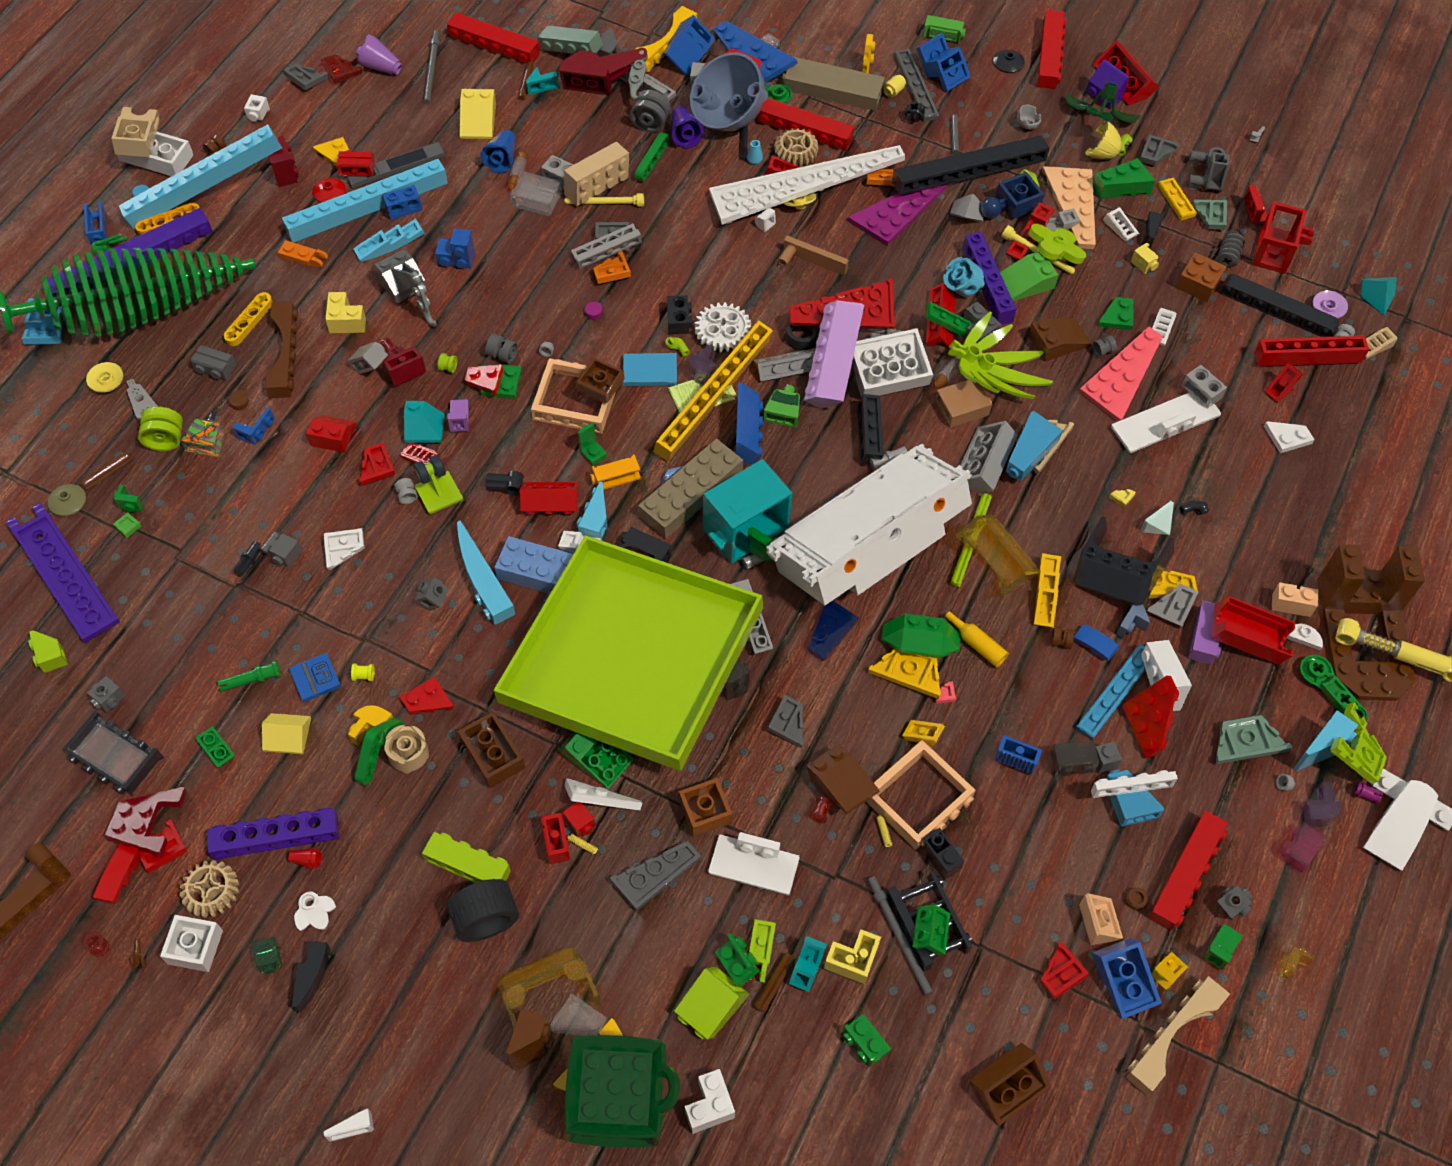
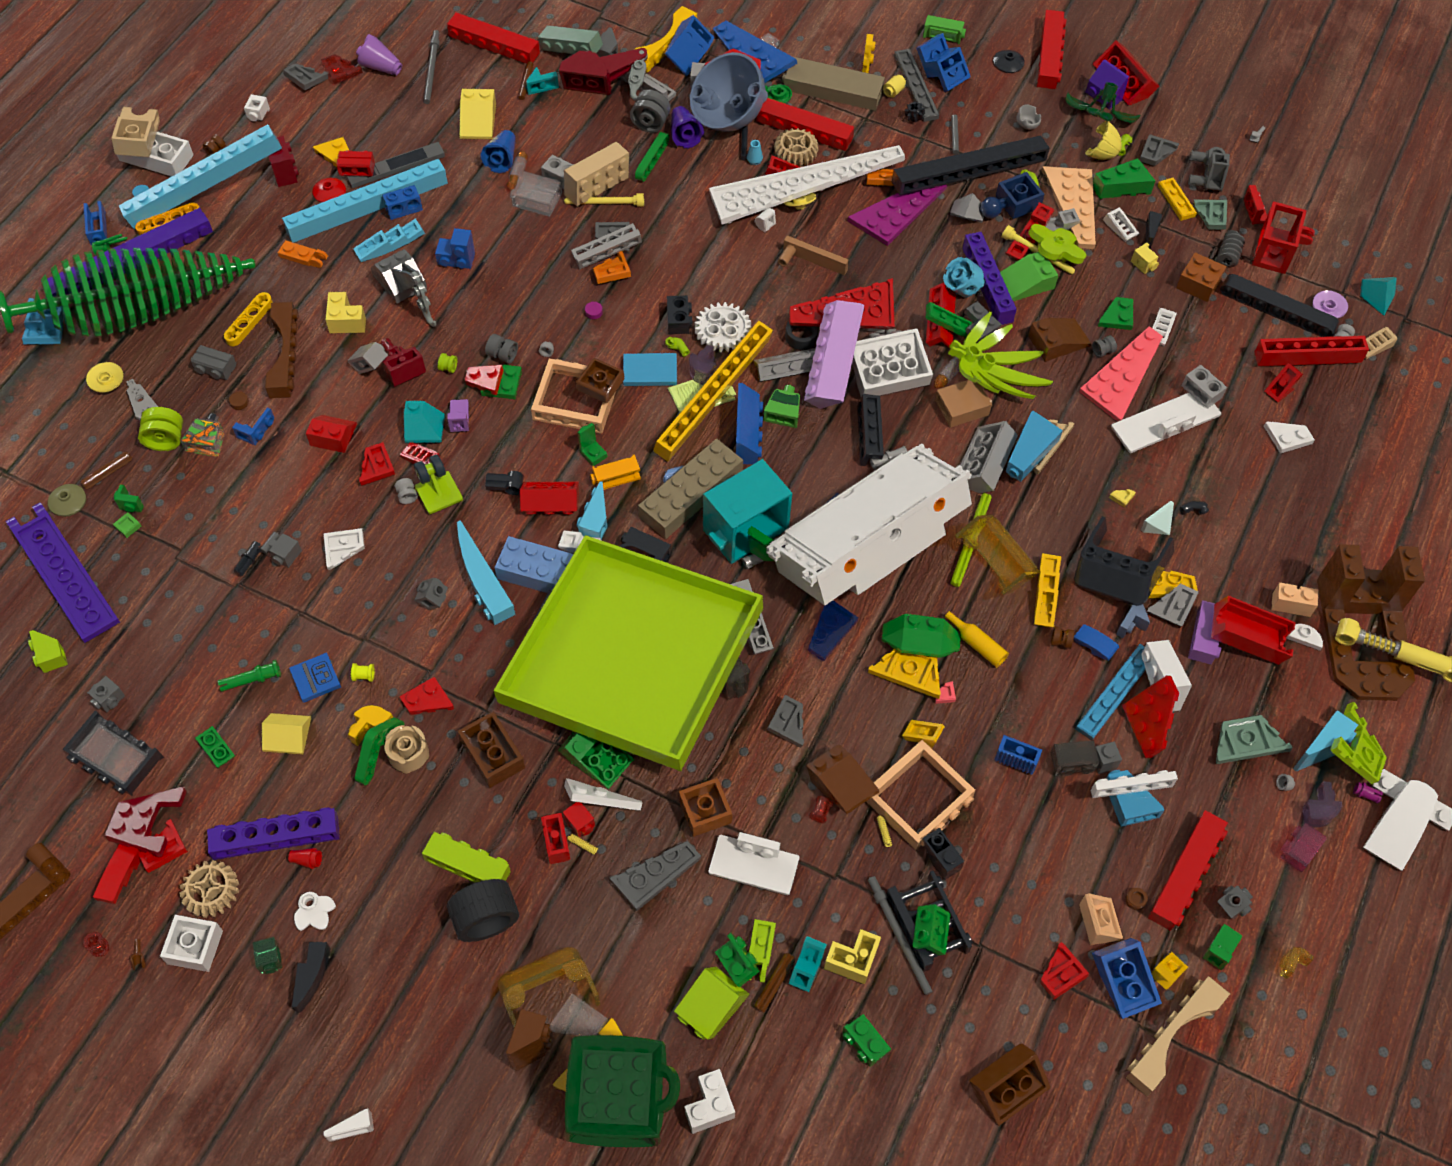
(1328, 683): green beam -> none

